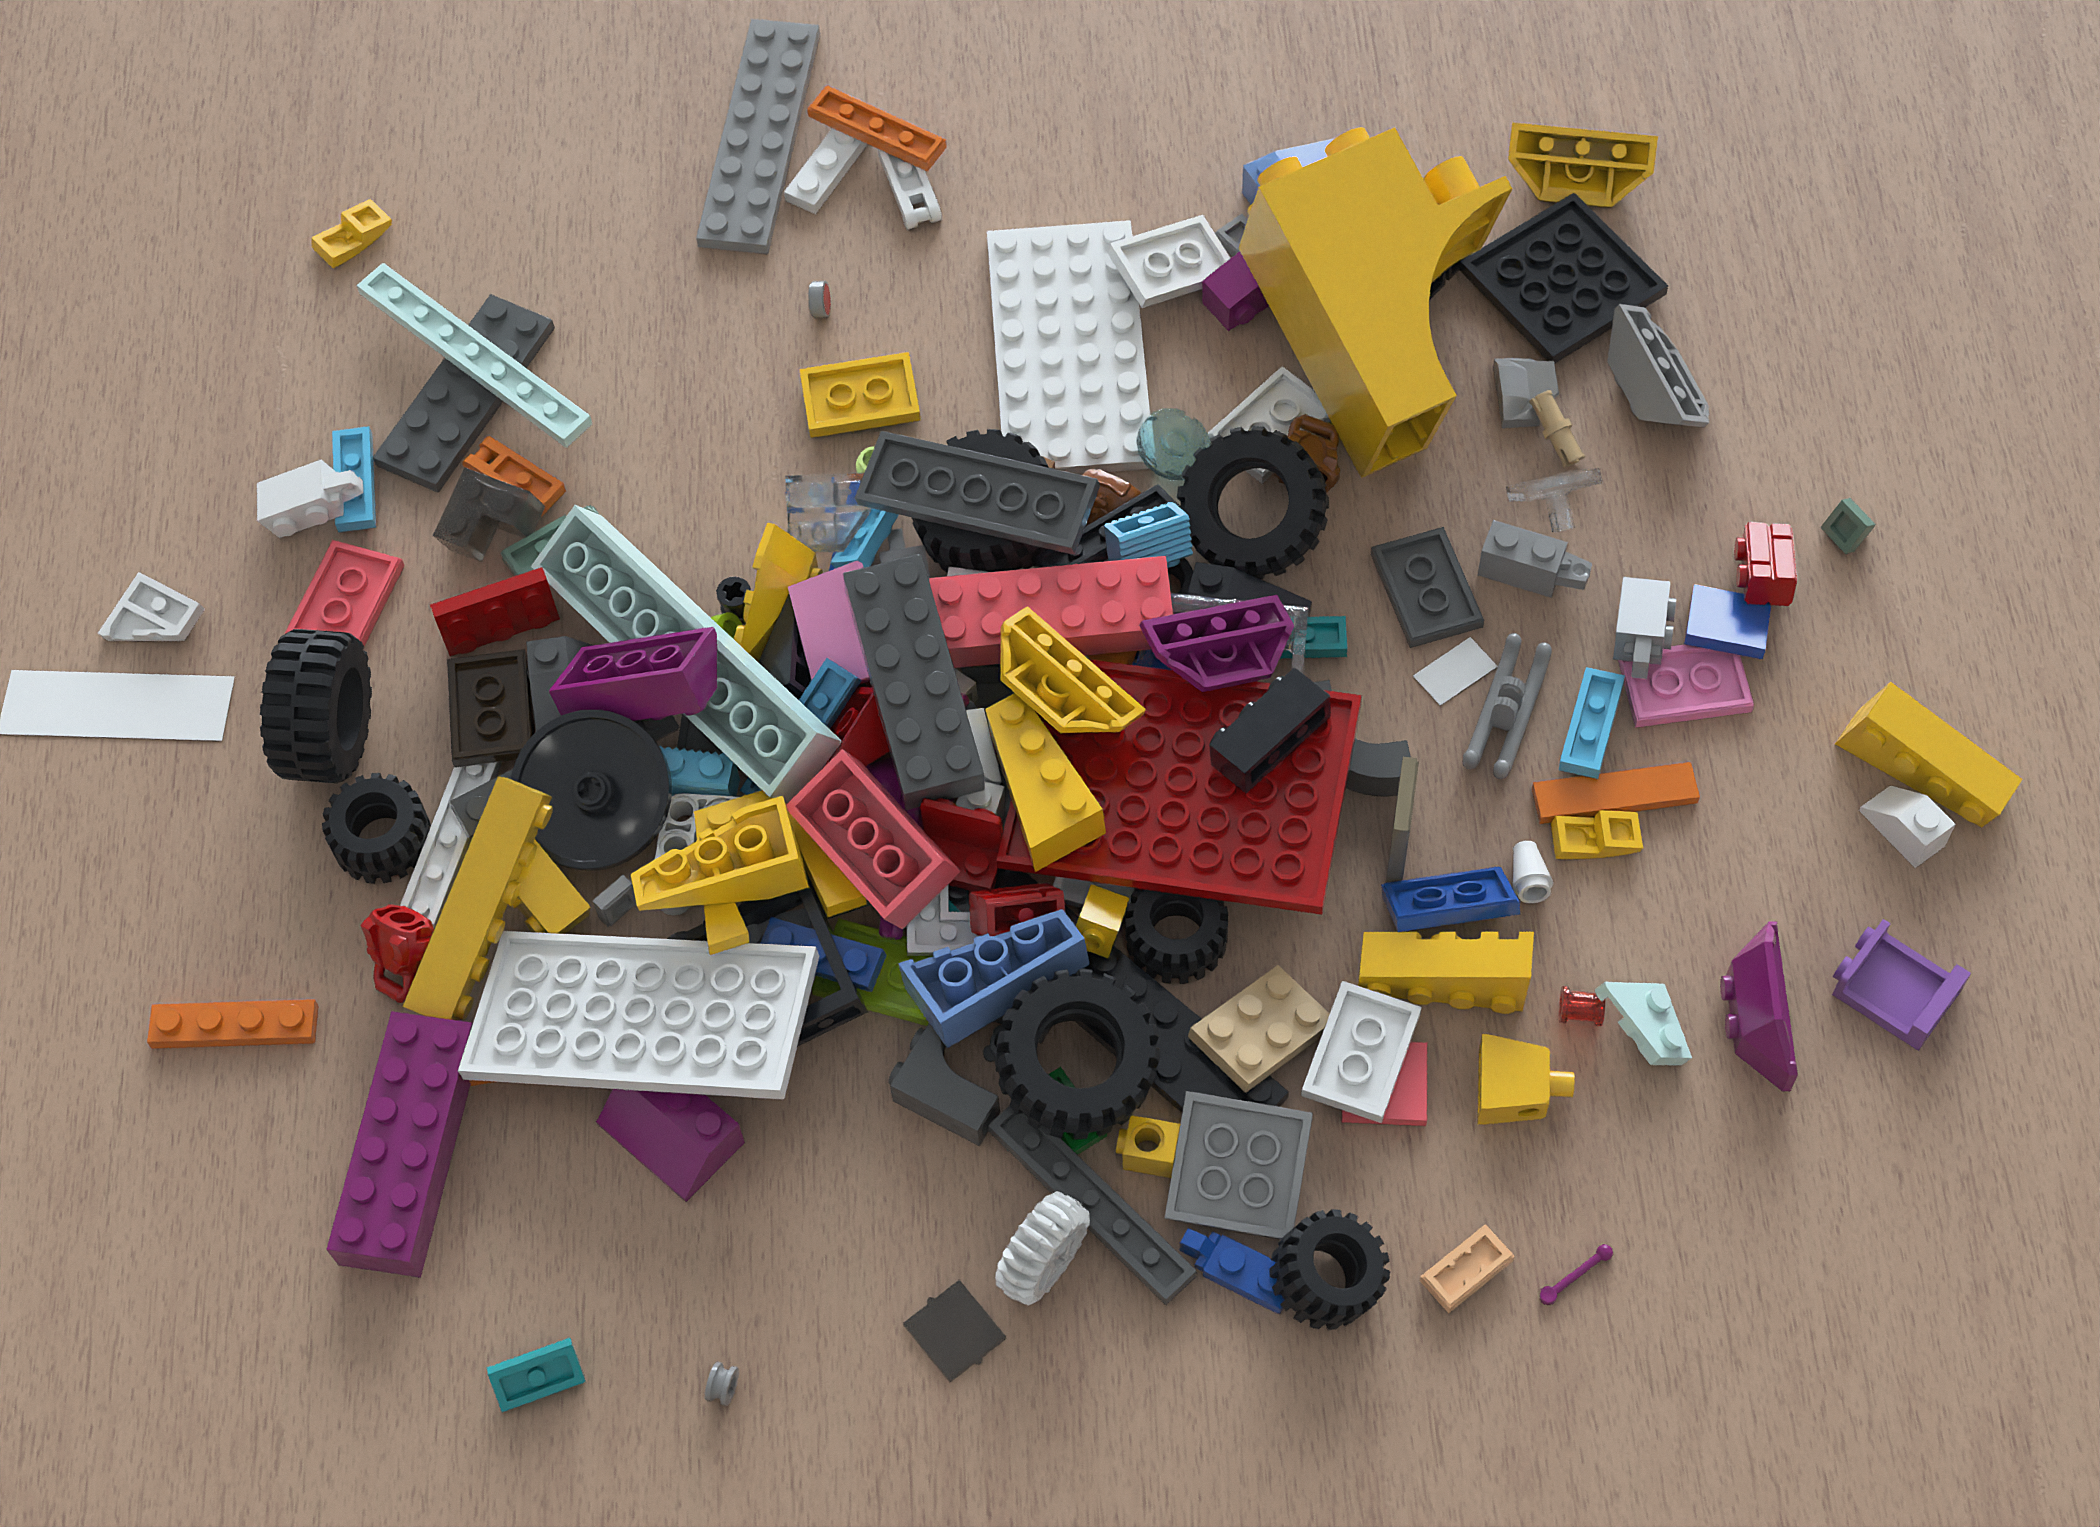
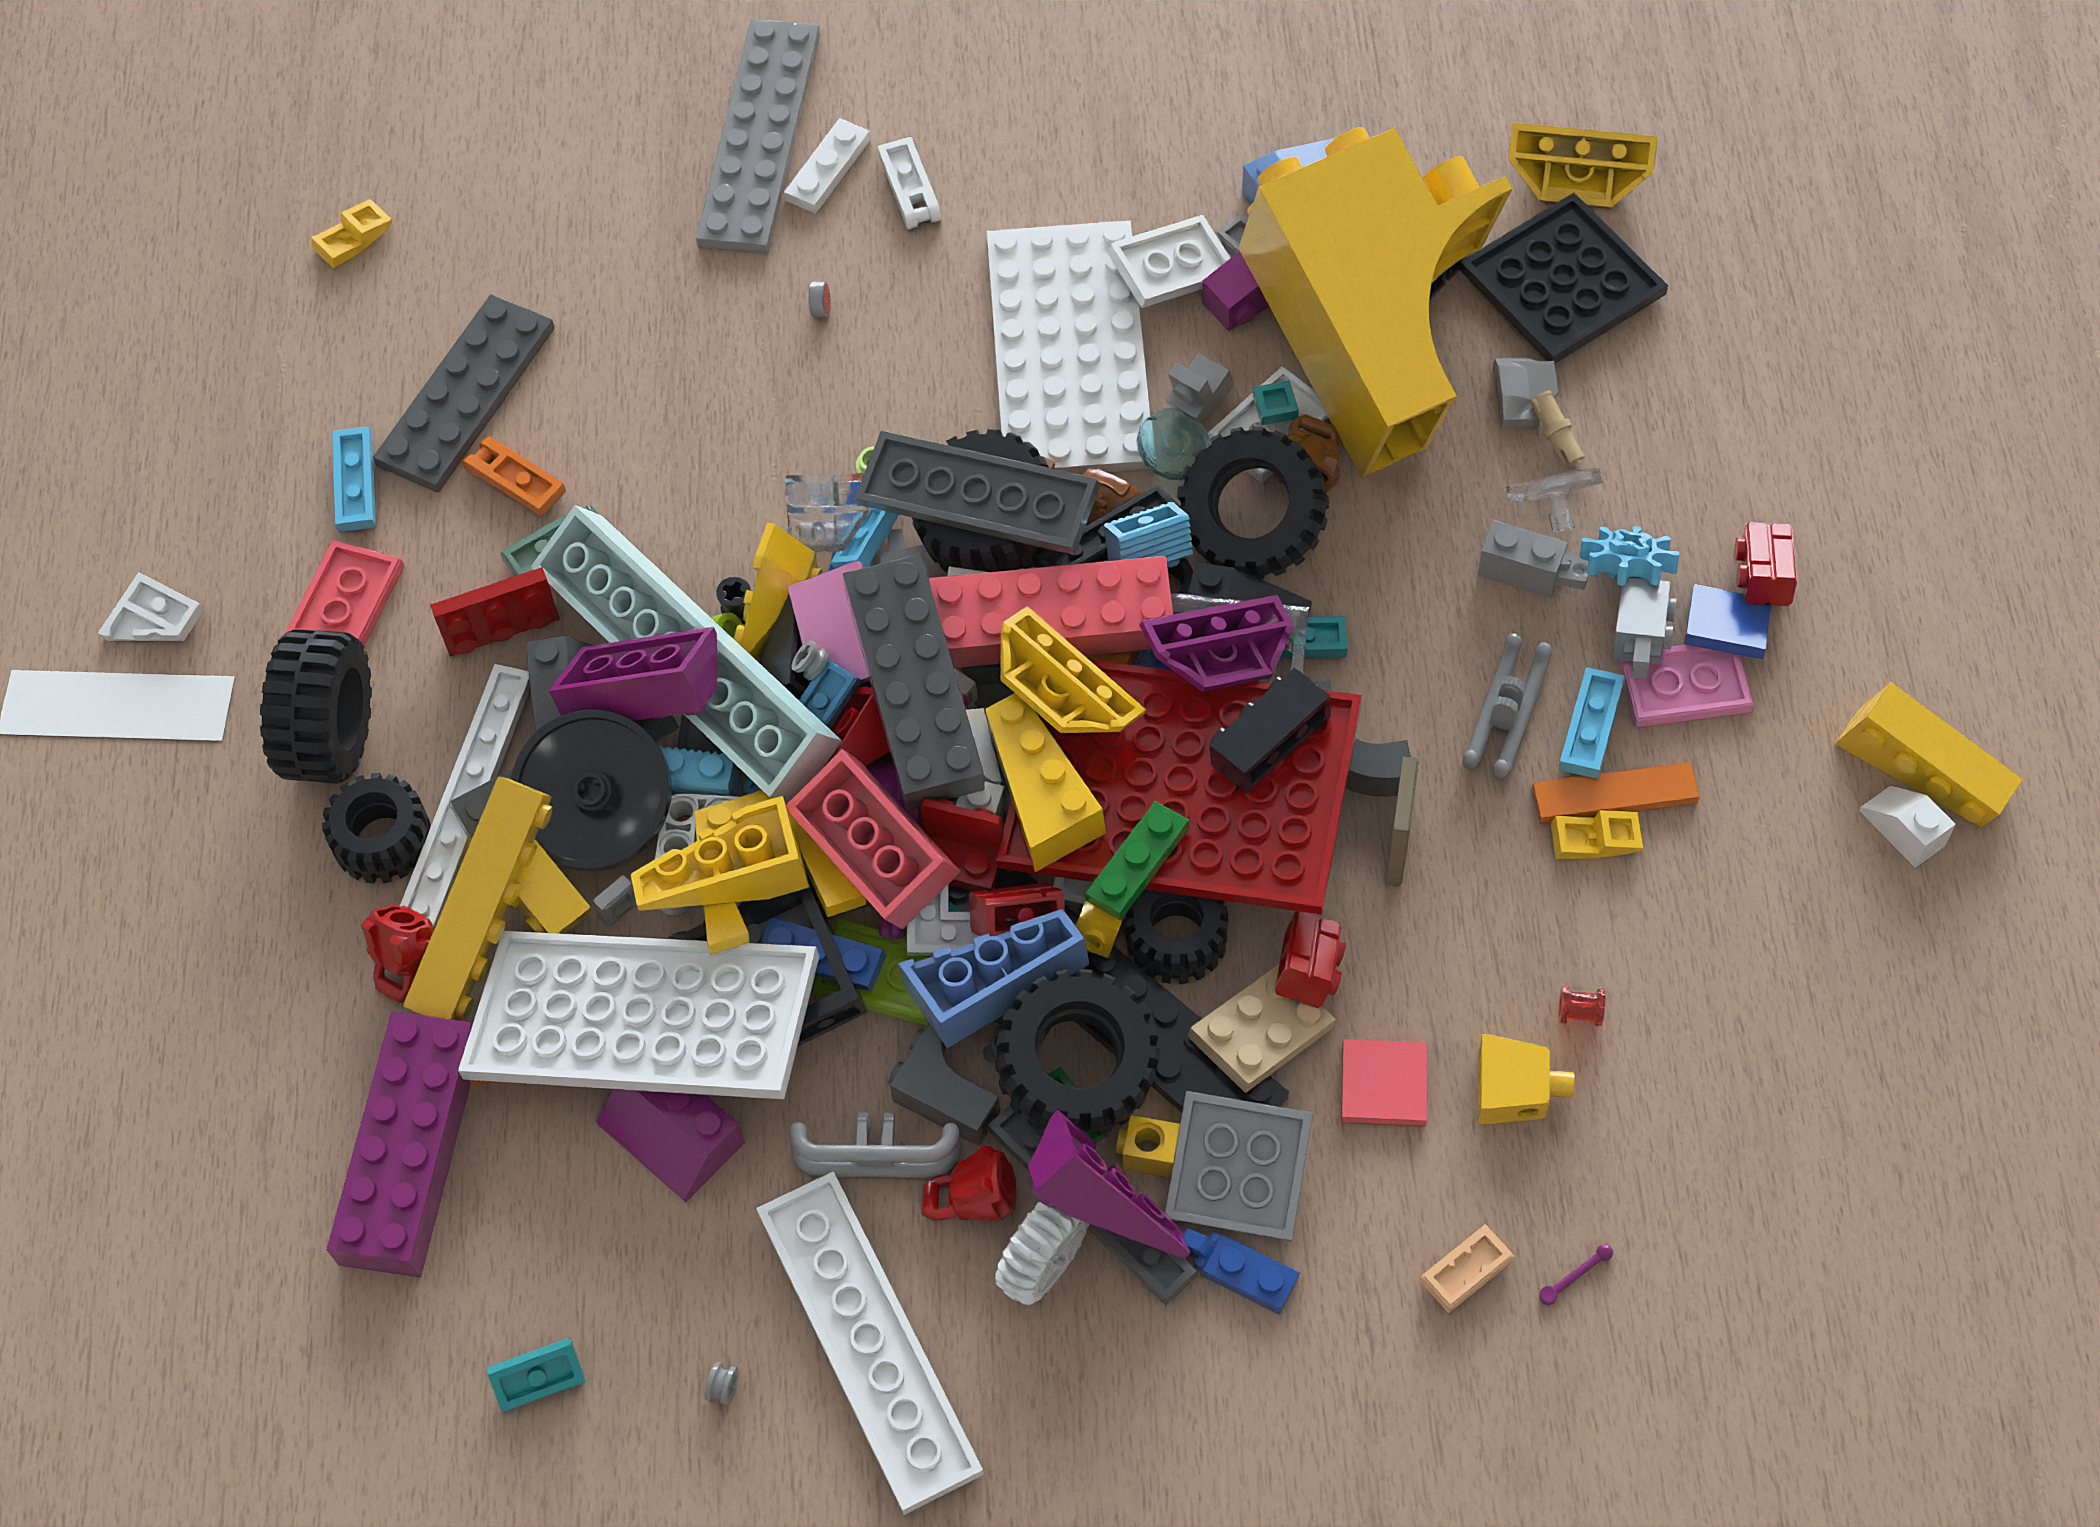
(233, 1023): orange plate -> none
(305, 497): white hinge -> none
(475, 355): light aqua plate -> none
(482, 506): clear smoke brick -> none
(488, 707): dark brown tile -> none
(810, 660): none -> light grey bush
(859, 394): yellow plate -> none
(870, 1343): none -> white plate
(876, 1160): none -> light grey piece
(877, 128): orange tile -> none
(954, 1331): clear smoke piece -> none
(978, 1189): none -> red piece
(1081, 1186): none -> magenta wedge
(1137, 860): none -> green plate
(1199, 387): none -> light grey brick
(1275, 402): none -> teal plate
(1309, 959): none -> red brick
(1353, 1249): black tyre -> none
(1361, 1051): white plate -> none
(1427, 587): dark grey tile -> none
(1449, 969): yellow wedge -> none
(1450, 899): blue tile -> none
(1455, 671): white sticker -> none
(1530, 873): white cone -> none
(1629, 555): none -> medium azure gear
(1648, 1020): light aqua wing -> none
(1653, 371): light grey wedge -> none
(1760, 1009): magenta wedge -> none
(1848, 525): sand green tile -> none
(1897, 986): medium lavender panel -> none

